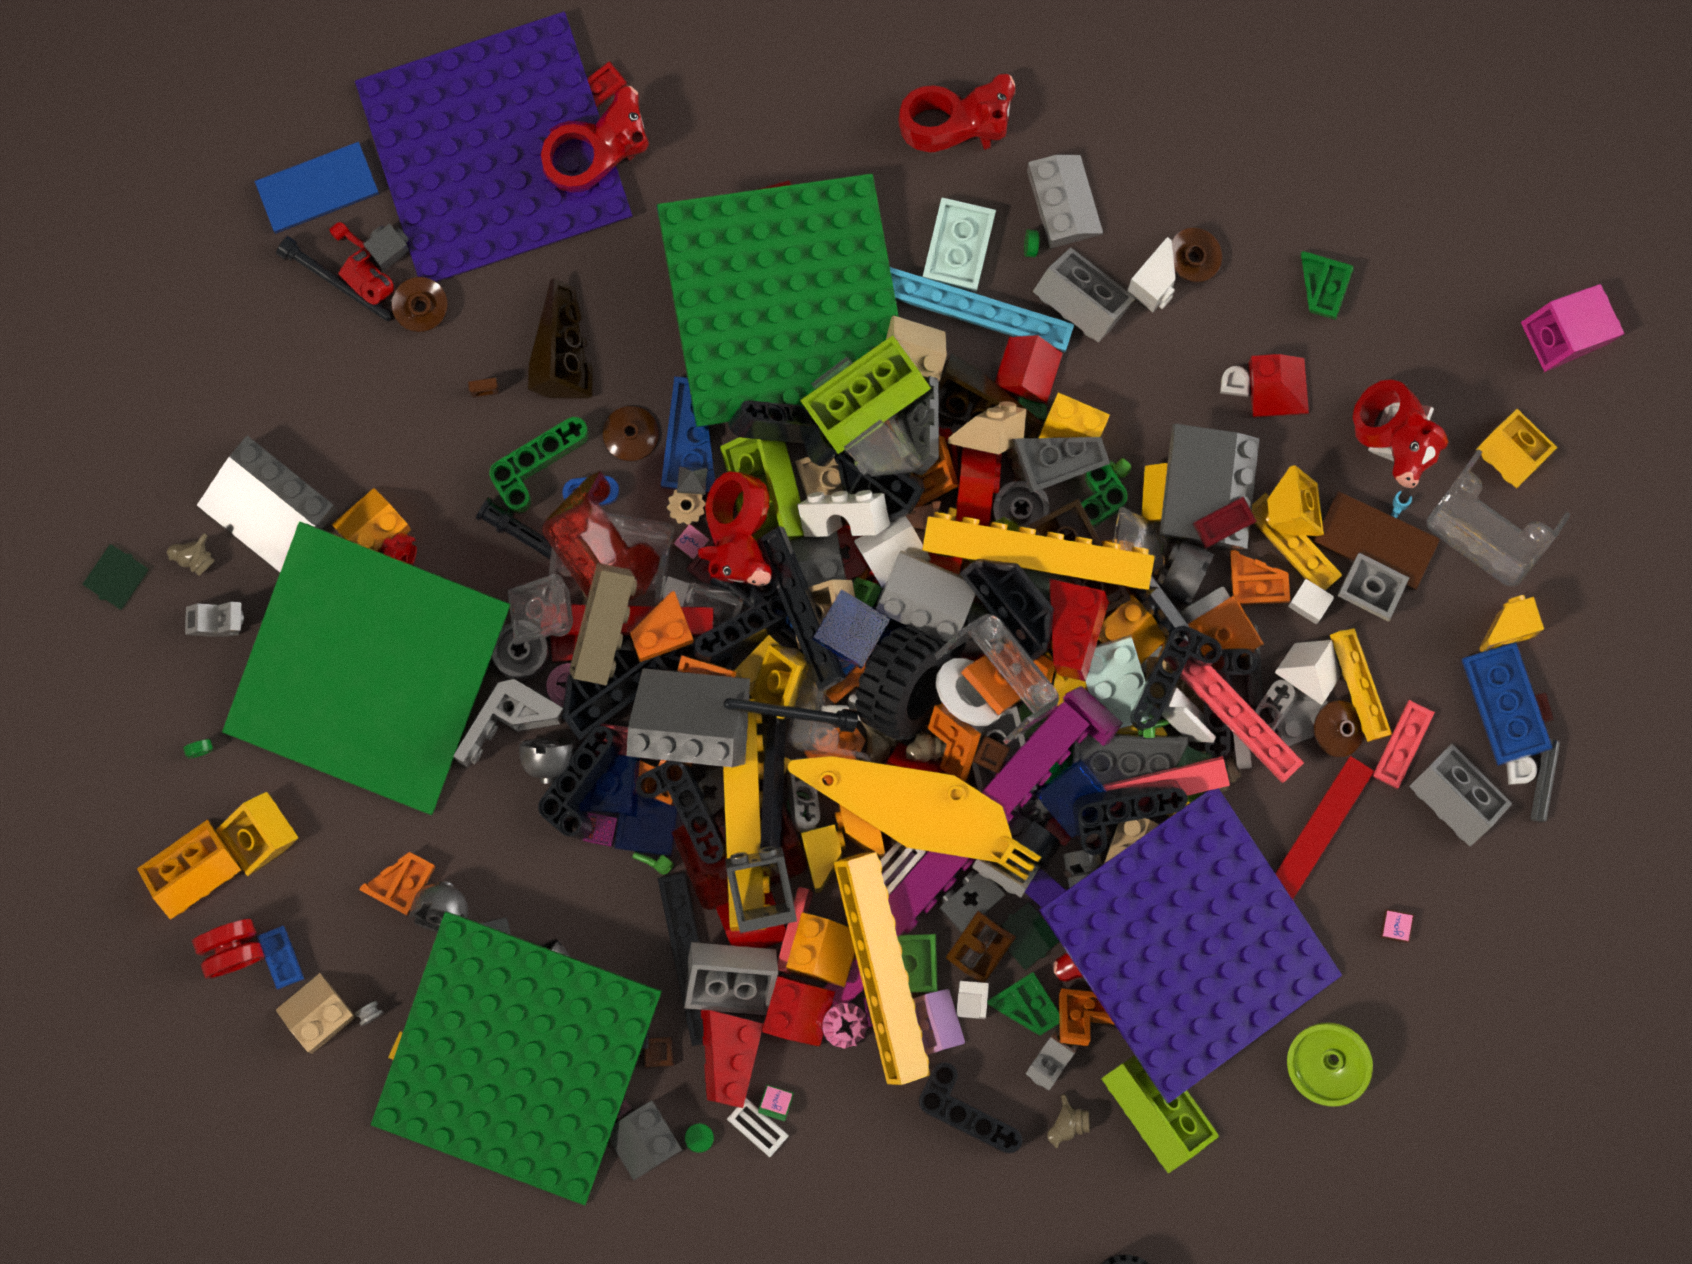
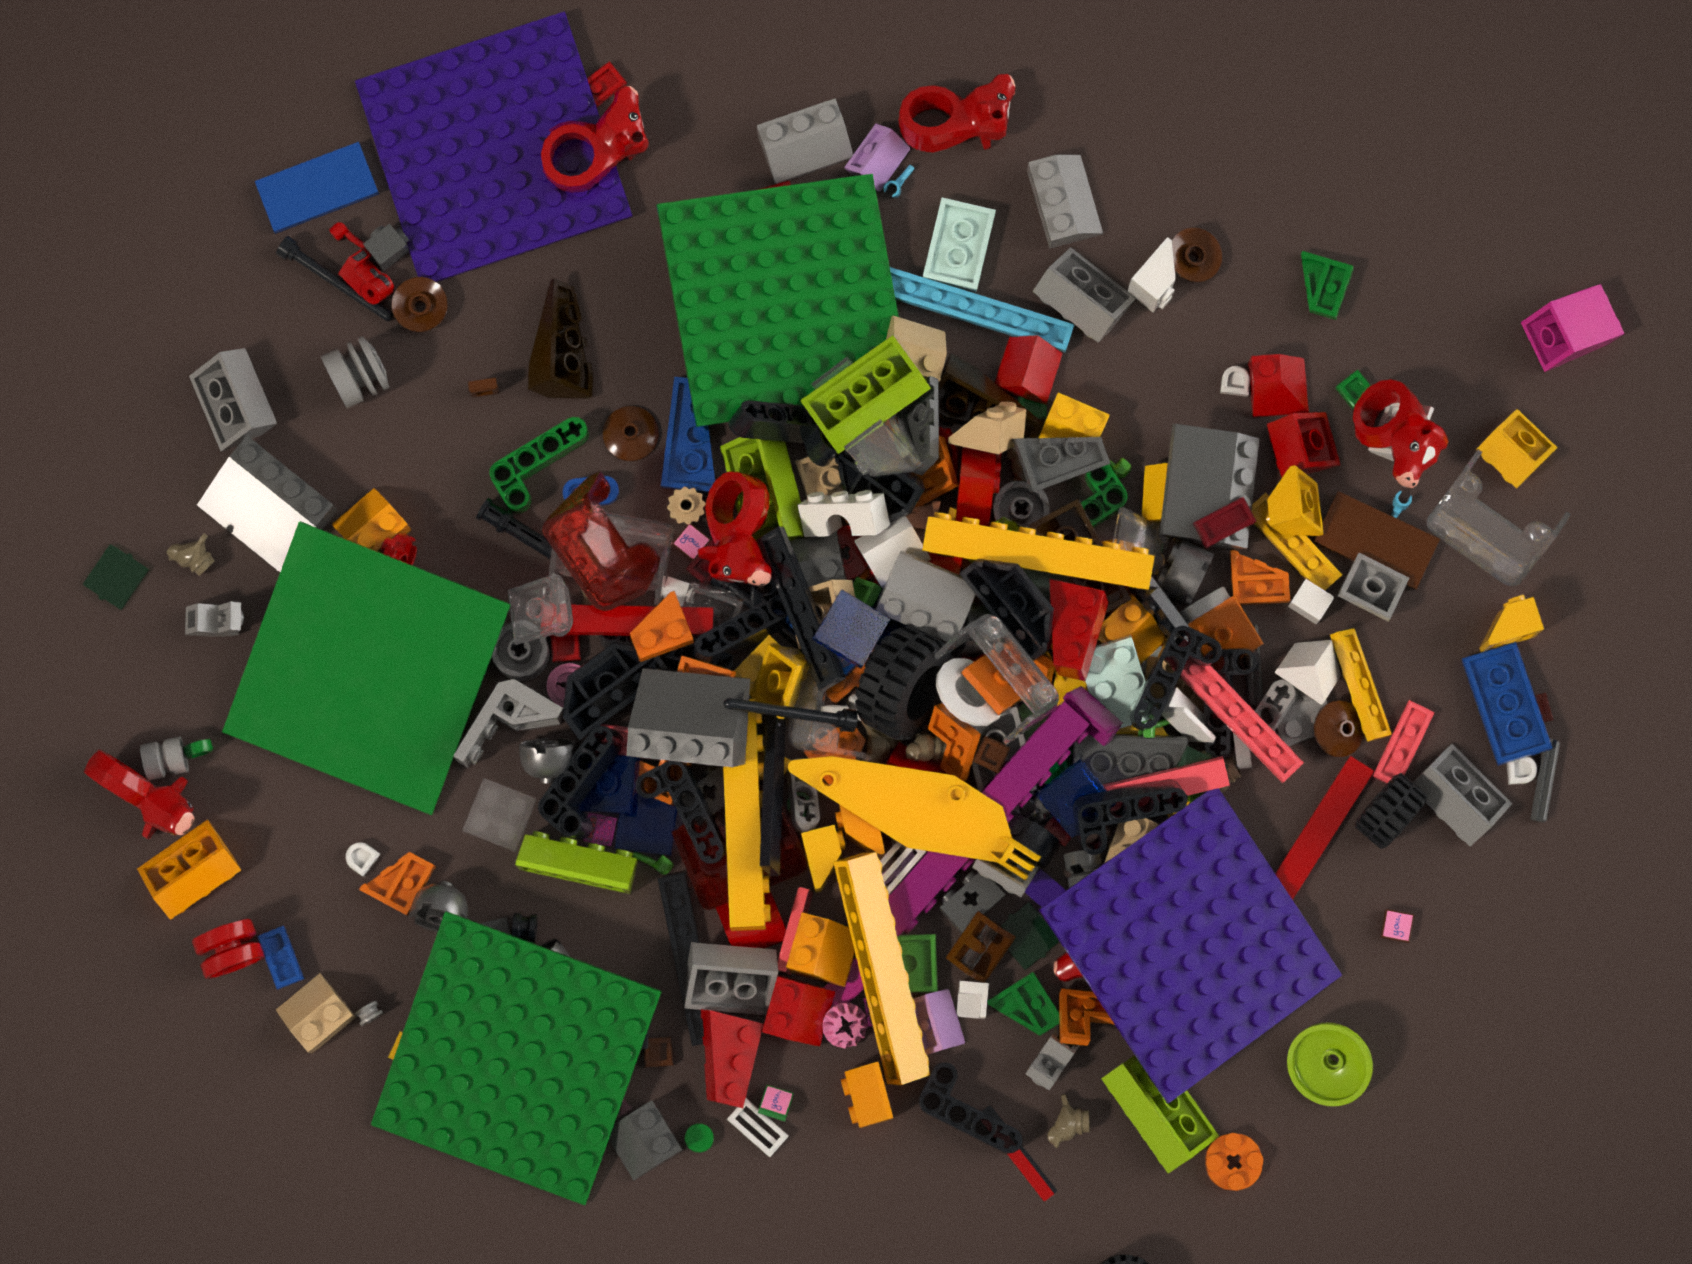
(160, 805): none -> red animal
(164, 758): none -> light grey wheel
(232, 398): none -> light grey slope
(256, 833): yellow slope -> none
(355, 371): none -> light grey wheel
(361, 857): none -> white tile
(499, 815): none -> clear plate
(525, 926): none -> black wheel
(577, 863): none -> lime slope
(602, 624): dark tan brick -> none
(692, 480): dark grey slope -> none
(764, 916): dark grey window -> none
(805, 141): none -> light grey slope
(867, 1095): none -> light orange slope
(878, 155): none -> lavender panel
(899, 181): none -> medium azure hand
(1023, 1160): none -> red sticker
(1031, 243): green tile -> none
(1233, 1145): none -> orange plate
(1303, 442): none -> red slope
(1352, 388): none -> green tile
(1391, 811): none -> black tyre

